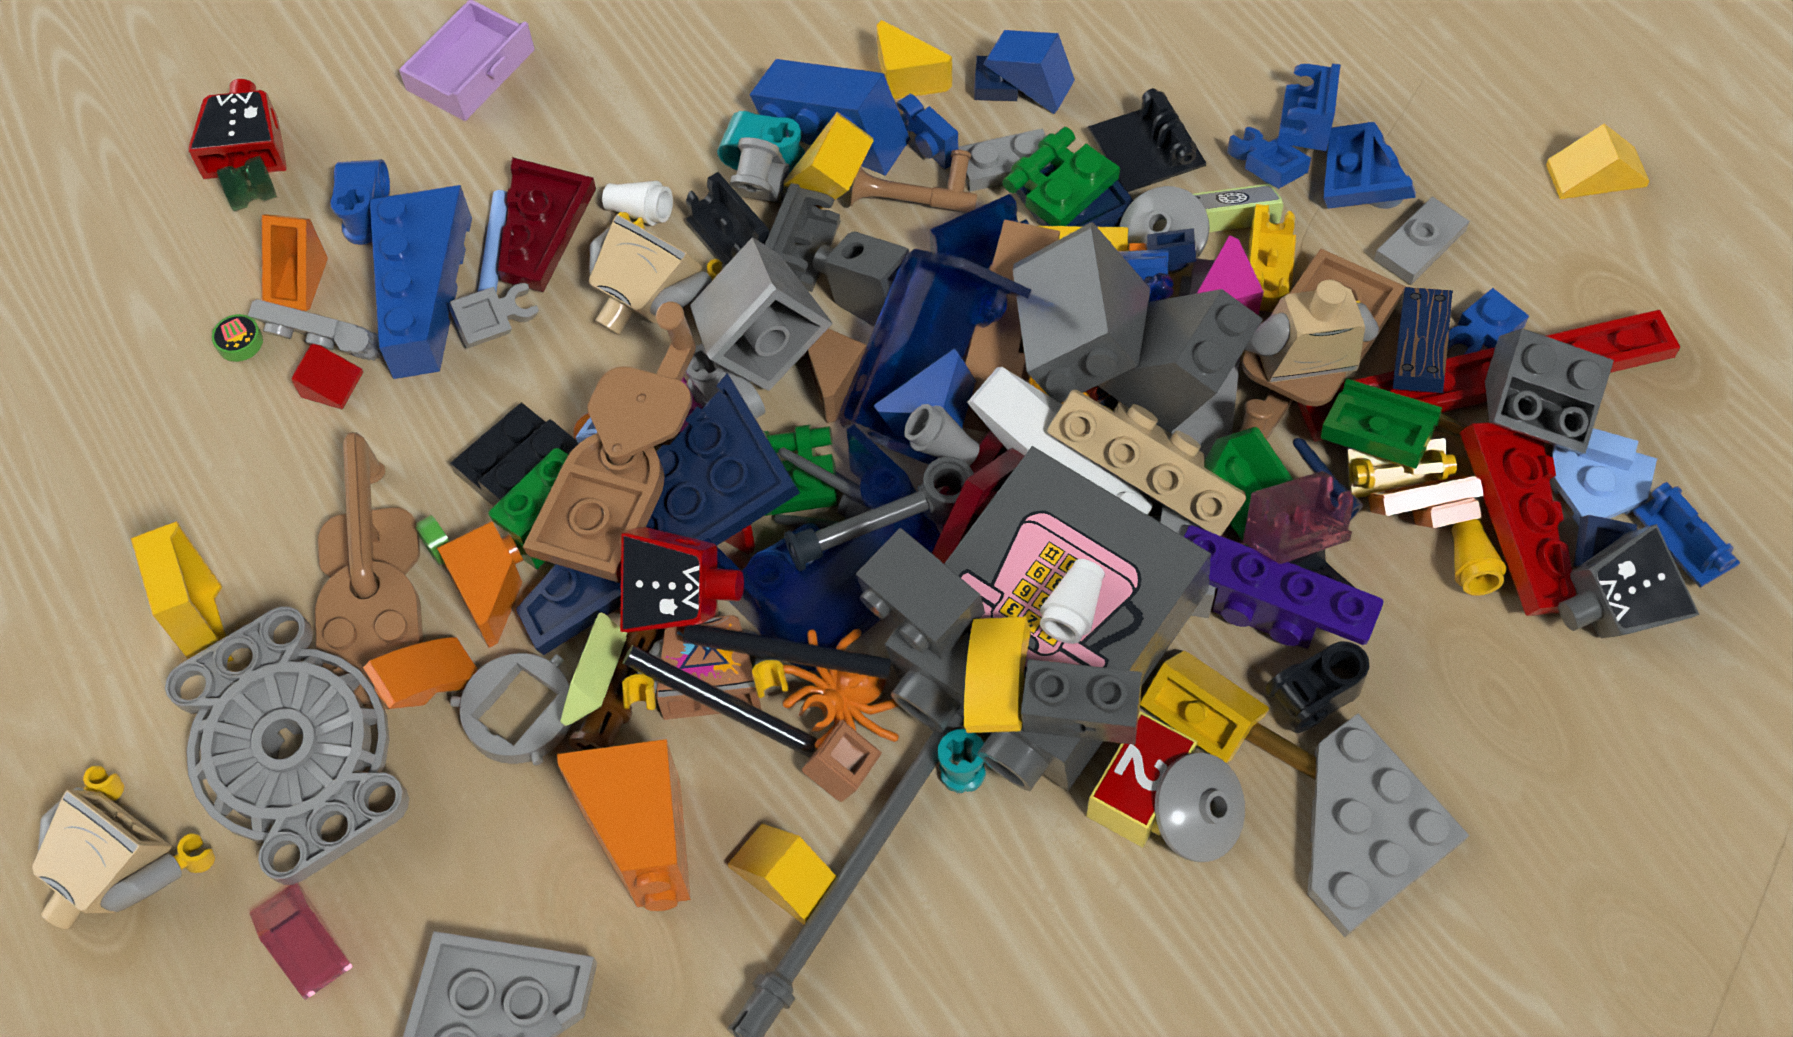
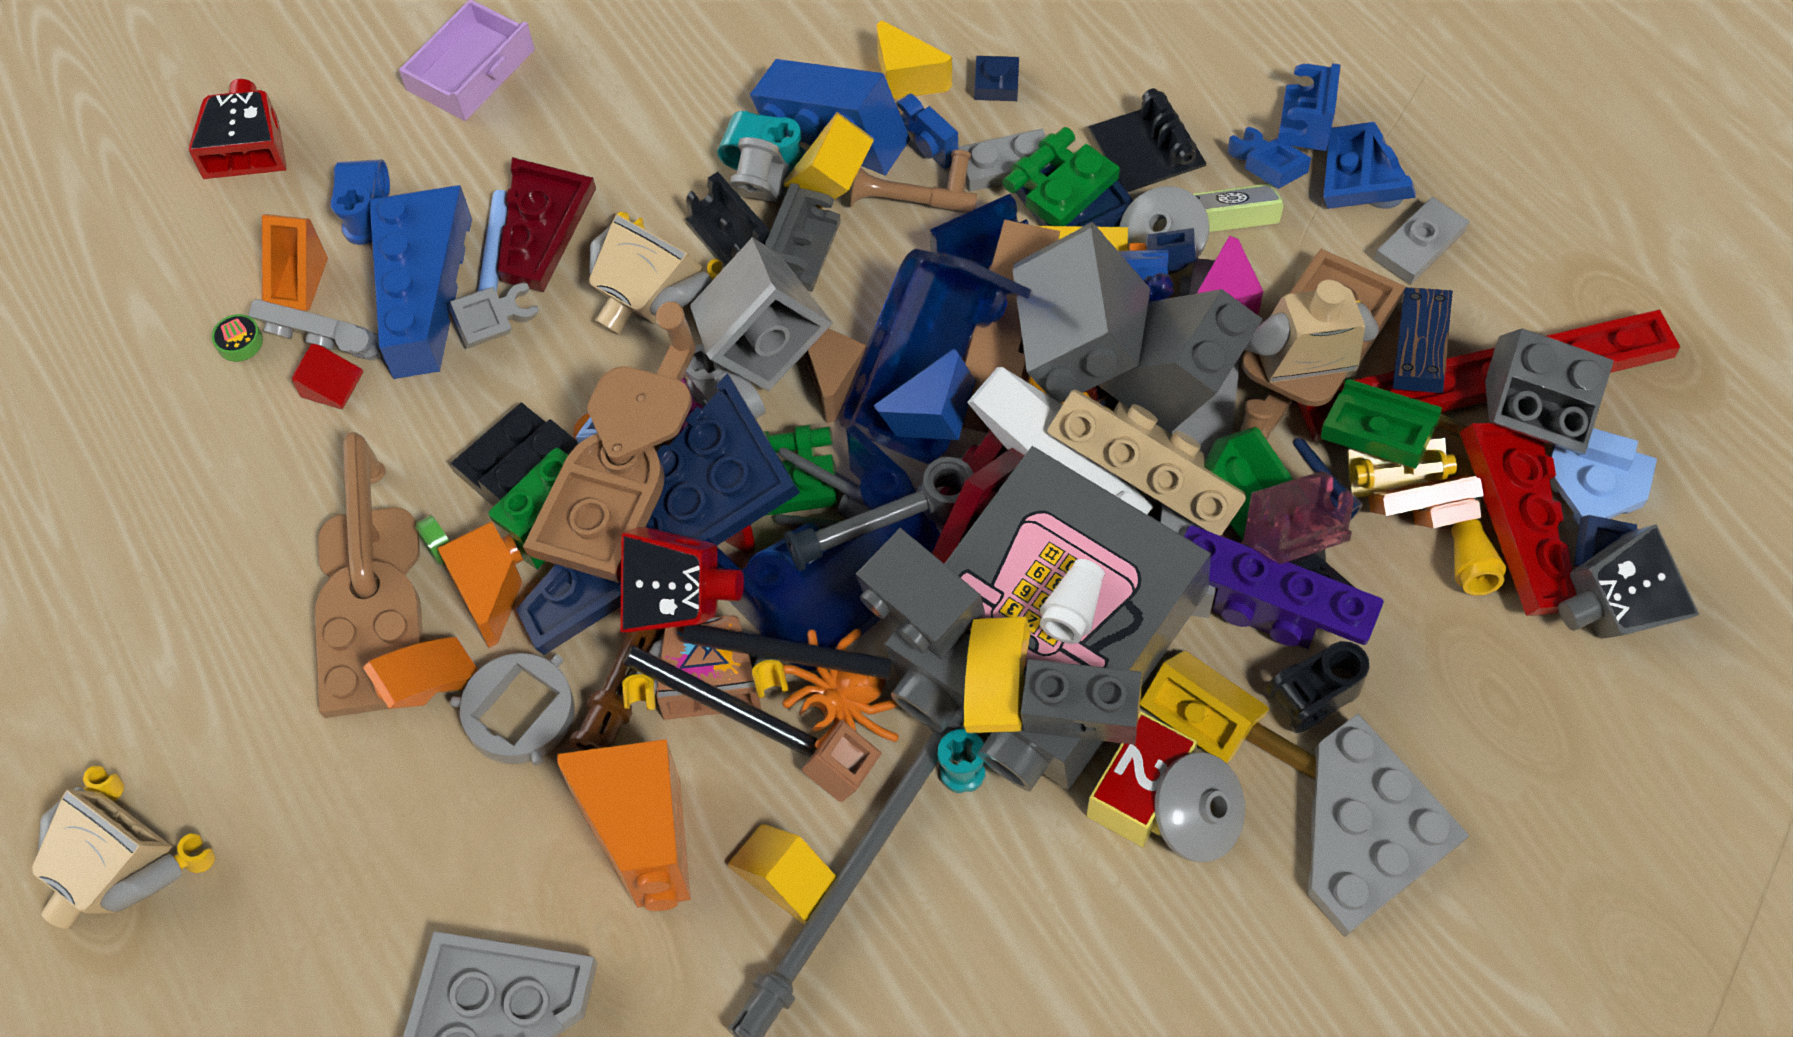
(180, 588): yellow container -> none
(237, 188): clear green wheel -> none
(241, 743): light grey piece -> none
(299, 940): clear pink slope -> none
(594, 670): yellowish green slope -> none
(640, 199): white cone -> none
(860, 272): dark grey torso -> none
(938, 434): light grey cone -> none
(1033, 65): blue slope -> none
(1272, 255): yellow hinge -> none
(1486, 321): blue plate -> none
(1597, 165): yellow slope -> none
(1688, 538): blue hinge -> none

